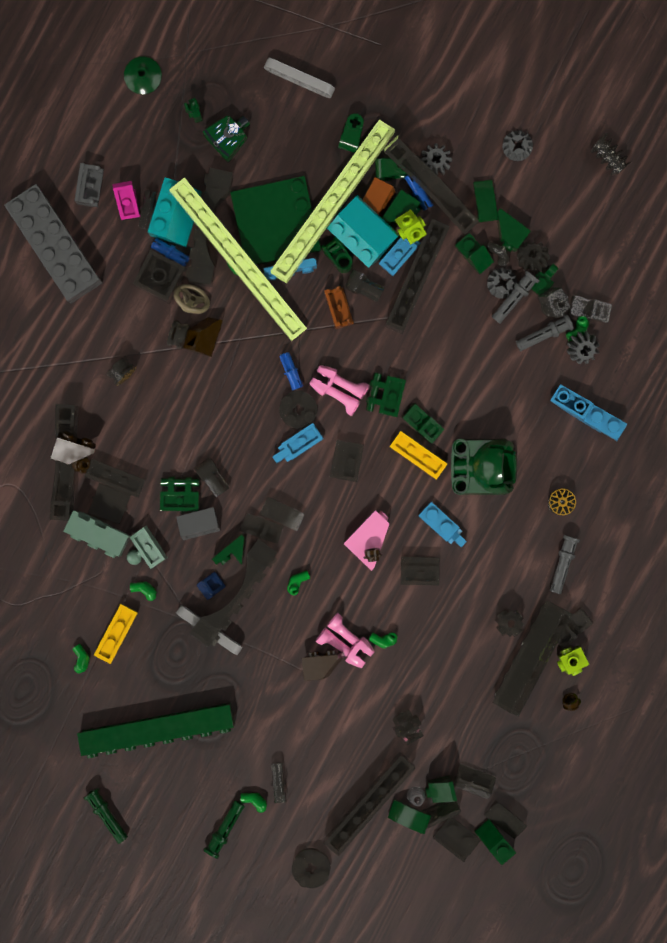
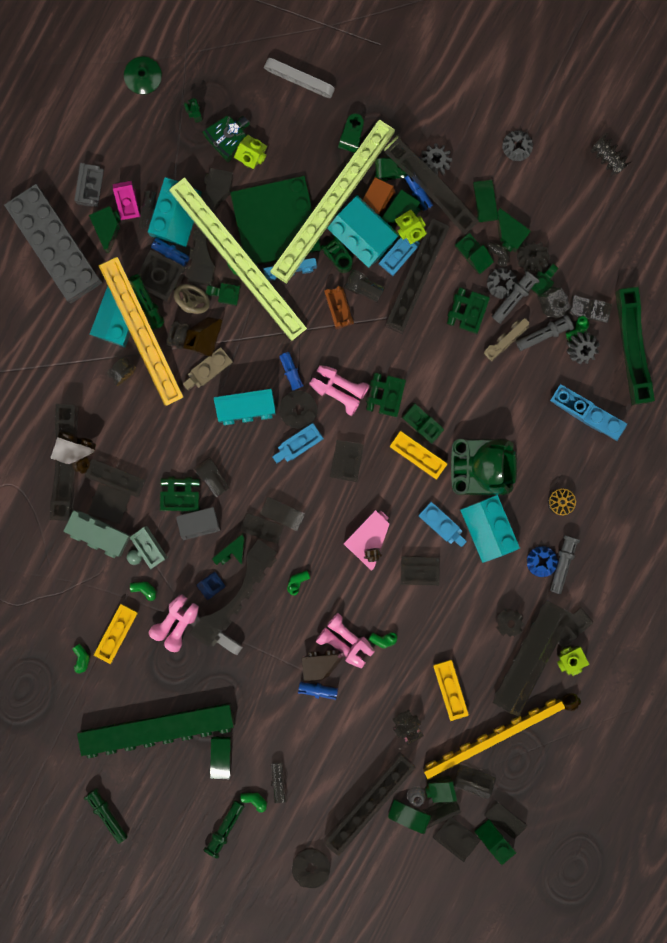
(106, 226): none -> dark green slope
(109, 322): none -> teal slope
(140, 331): none -> yellow plate
(149, 308): none -> dark green pin
(160, 631): none -> bright pink piece
(208, 369): none -> dark tan hinge
(220, 757): none -> dark green slope
(227, 293): none -> dark green plate
(245, 406): none -> teal slope
(251, 152): none -> lime brick
(318, 690): none -> blue pin
(450, 690): none -> yellow plate
(473, 313): none -> dark green plate
(486, 741): none -> yellow plate
(490, 529): none -> teal slope
(506, 340): none -> dark tan hinge
(543, 552): none -> blue gear
(631, 332): none -> dark green arch

